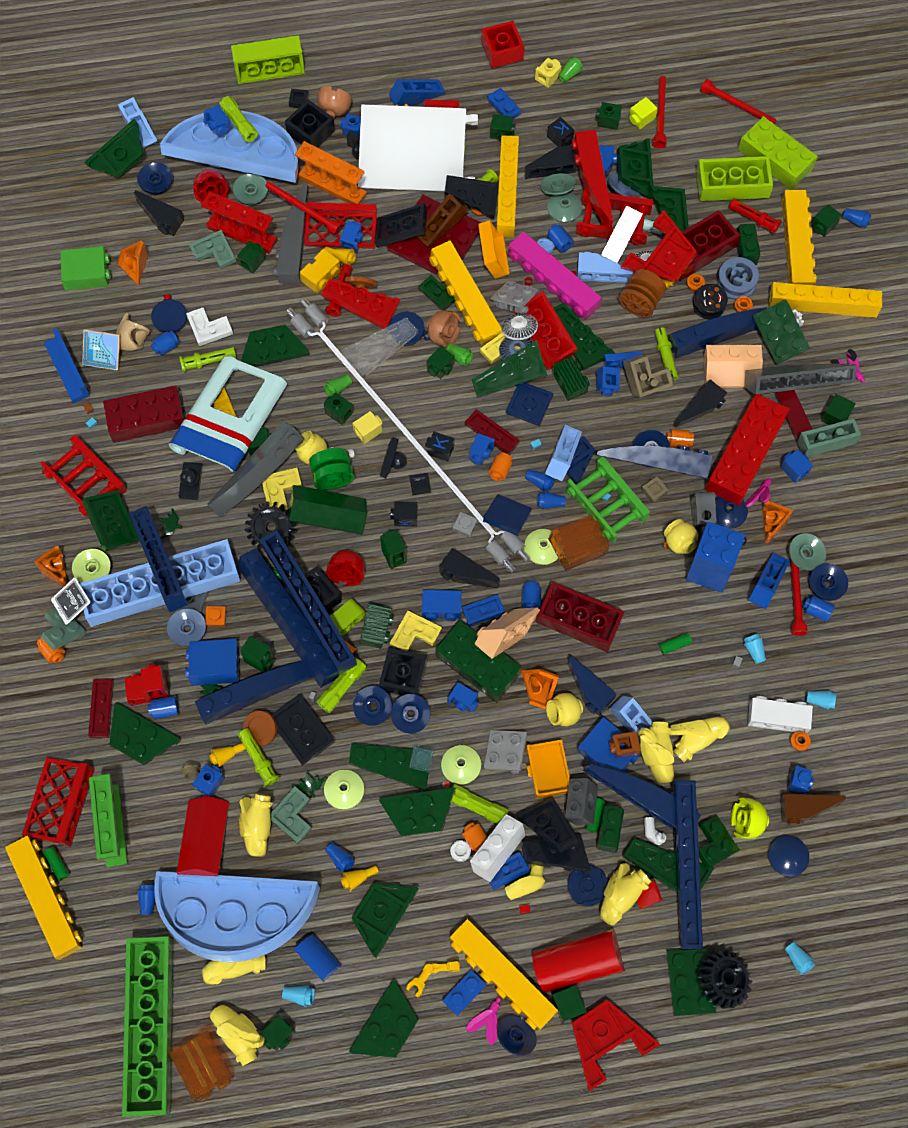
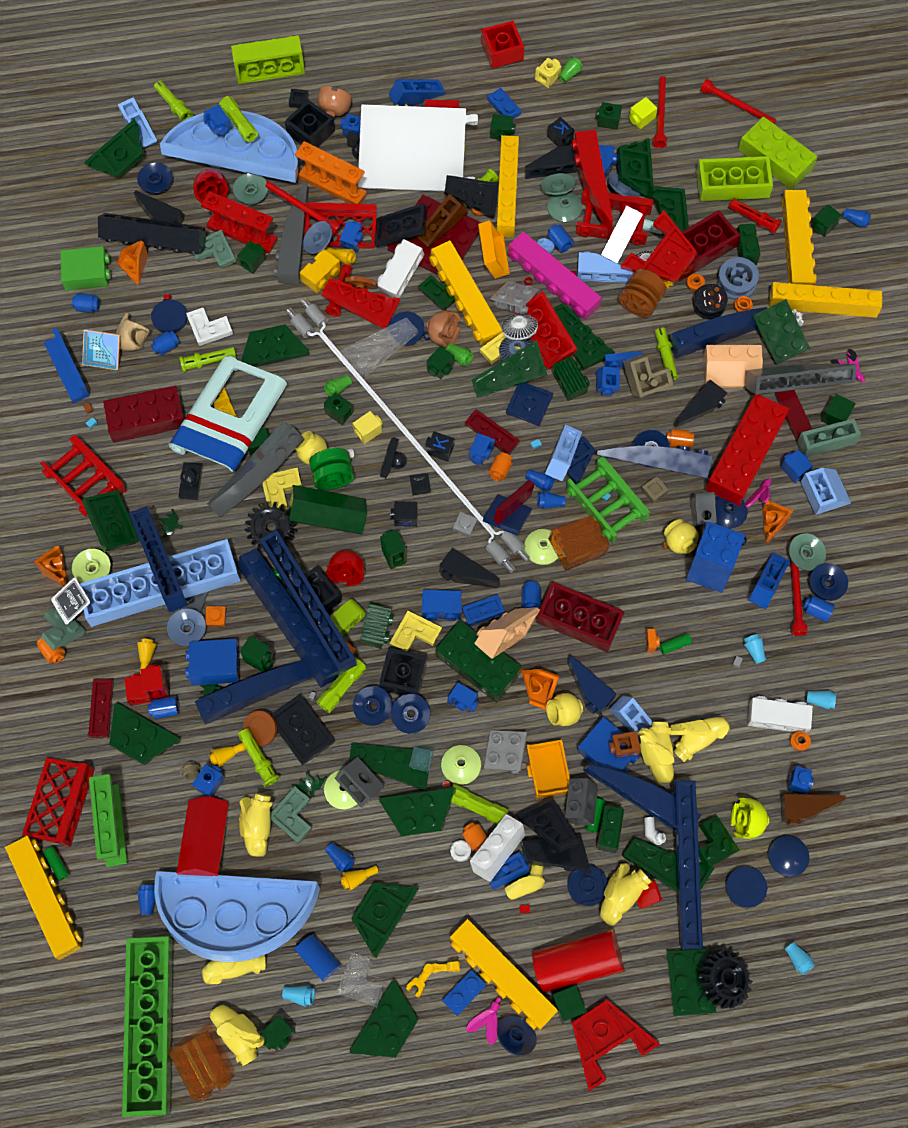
(86, 302): none -> blue brick
(146, 649): none -> yellow cone
(151, 232): none -> black brick
(177, 106): none -> lime pin
(317, 237): none -> sand blue dish
(354, 984): none -> clear plate
(359, 782): none -> dark grey brick
(400, 269): none -> white brick
(514, 502): none -> dark red tile
(652, 641): none -> orange plate
(746, 887): none -> dark blue tile
(824, 490): none -> light blue slope

